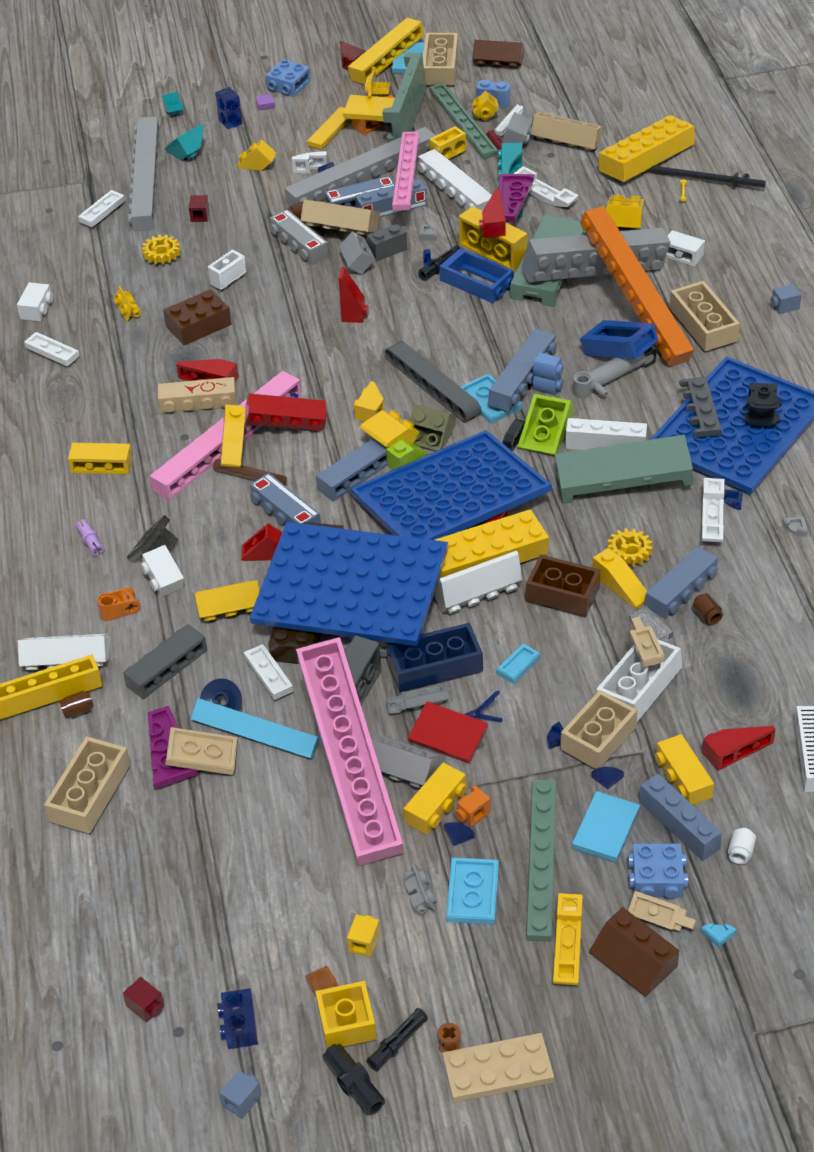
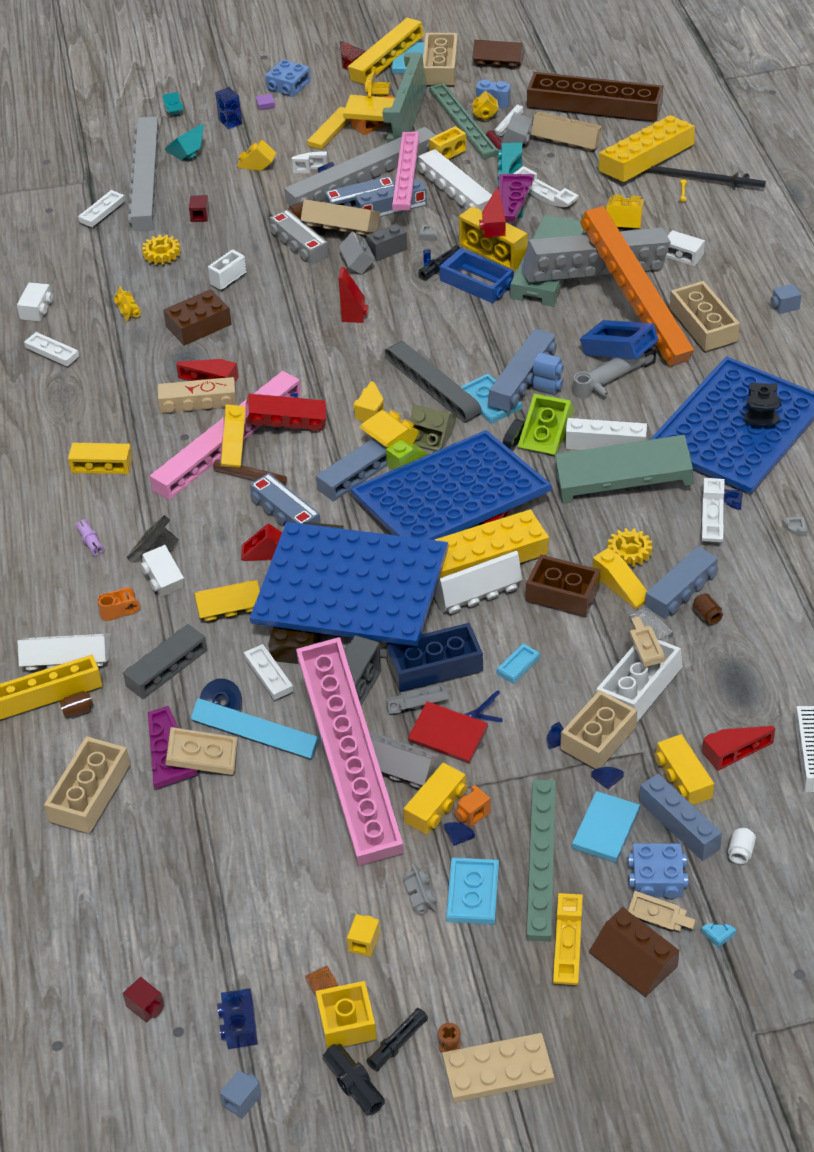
(595, 96): none -> reddish brown brick
(702, 405): dark grey hinge -> none

